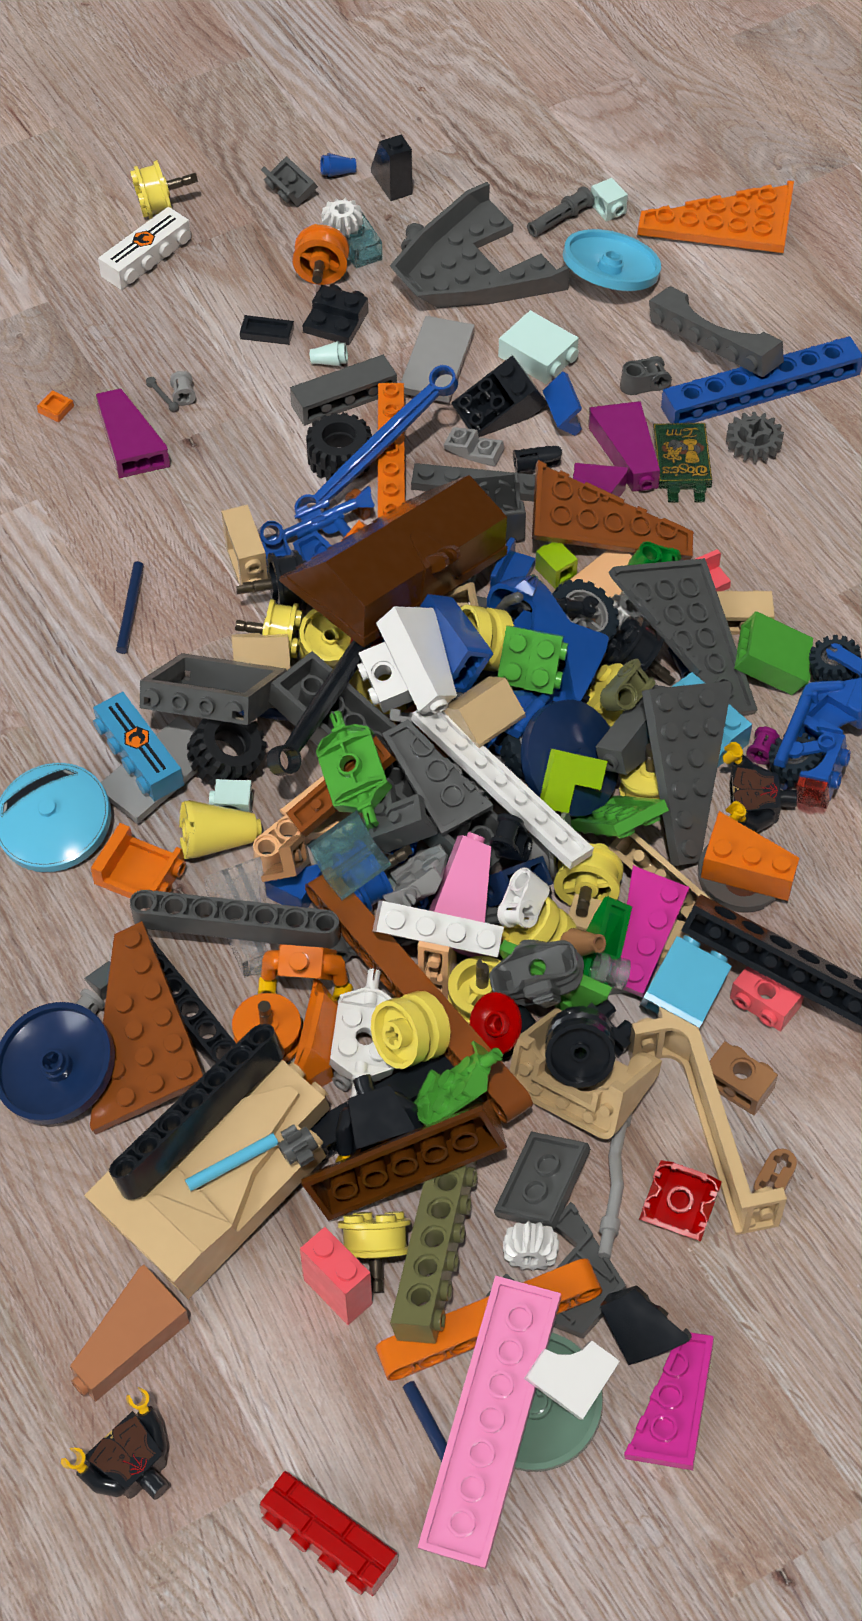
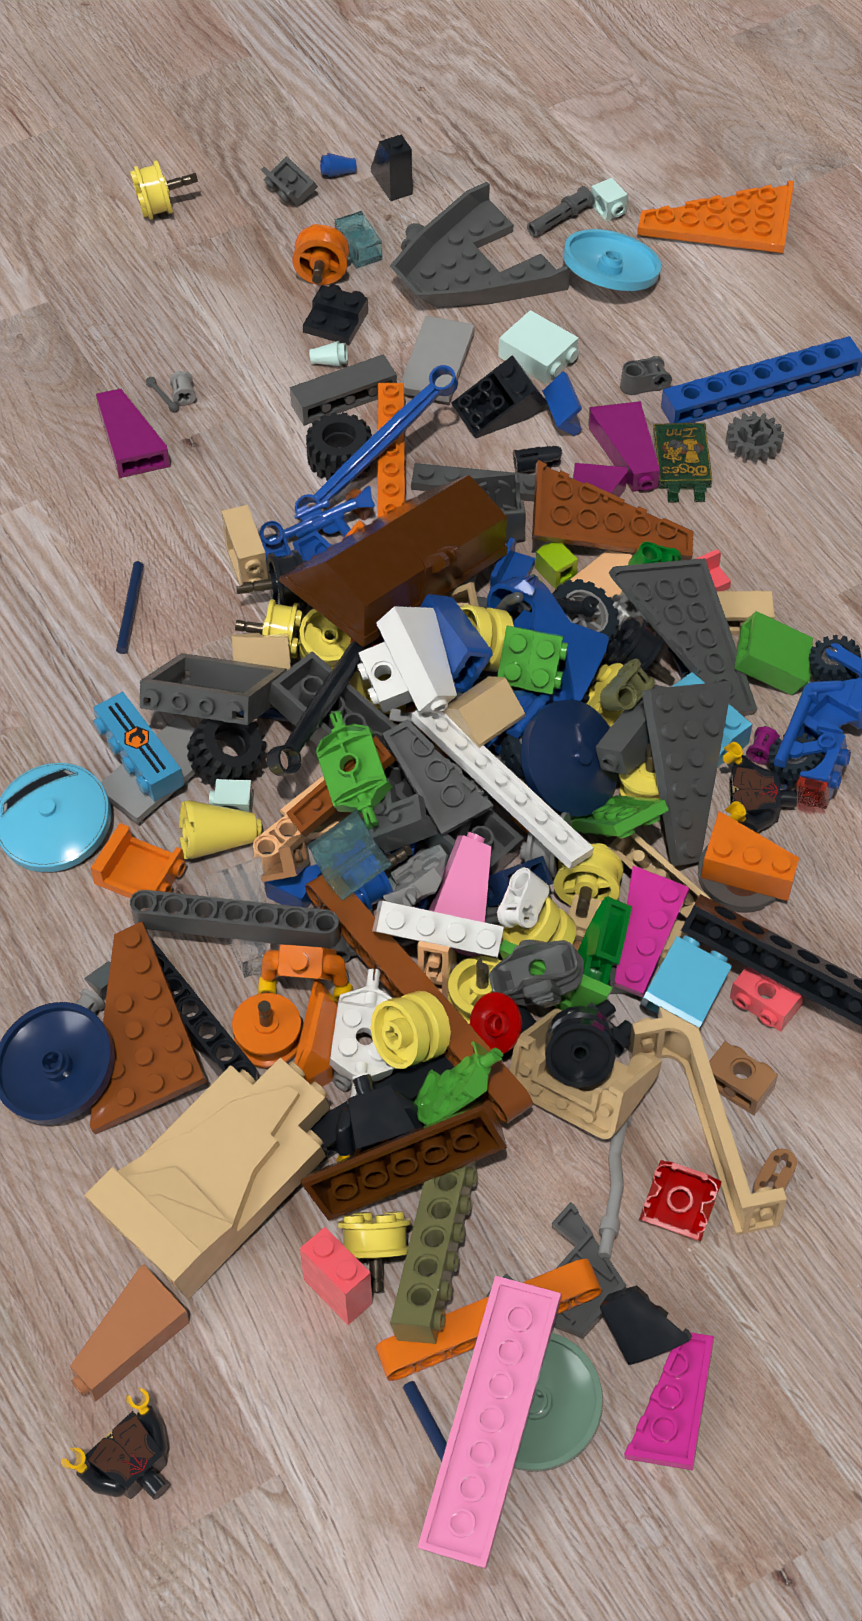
(55, 406): orange tile -> none
(144, 248): white brick -> none
(196, 1112): black beam -> none
(231, 1162): medium azure bar -> none
(267, 330): black tile -> none
(297, 1145): dark grey gear -> none
(328, 1533): red brick -> none
(343, 216): white gear -> none
(469, 446): light grey slope -> none
(511, 838): black piece -> none
(530, 1246): white gear -> none
(542, 1179): dark grey tile -> none
(566, 771): lime tile -> none
(574, 1378): white tile -> none
(585, 942): medium nougat cone -> none
(611, 970): clear wheel -> none
(753, 352): dark grey arch -> none

